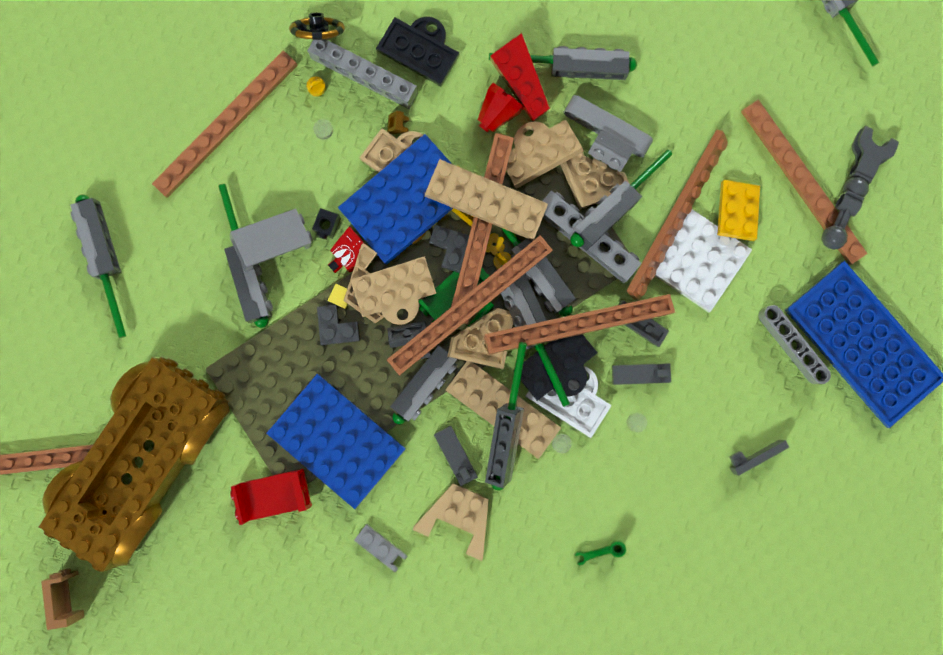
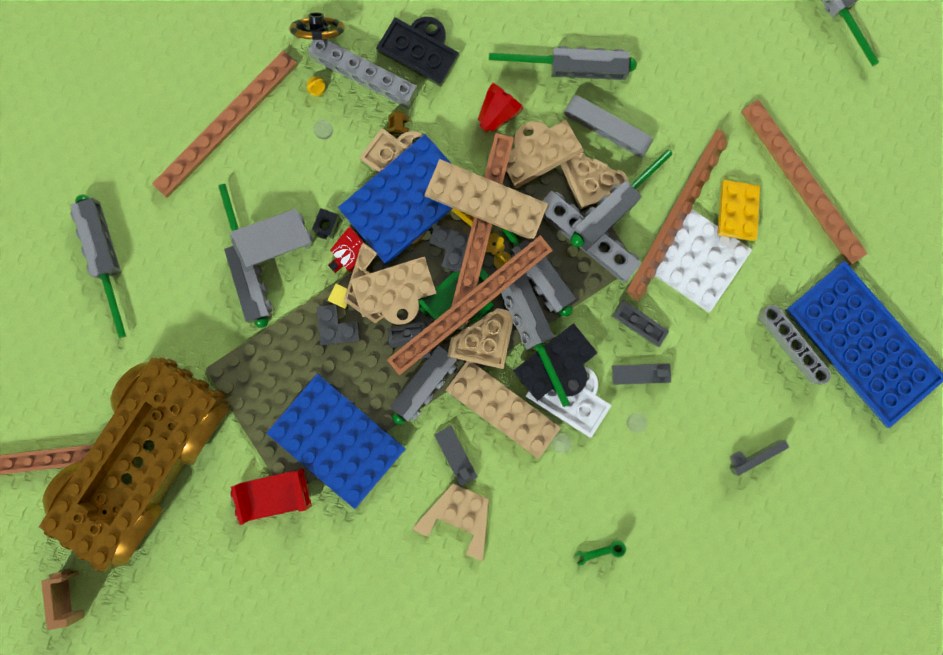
(379, 547): light grey hinge -> none
(506, 432): dark grey piece -> none
(519, 73): red wedge -> none
(579, 324): nougat plate -> none
(611, 150): light grey brick -> none
(866, 164): dark grey piece -> none

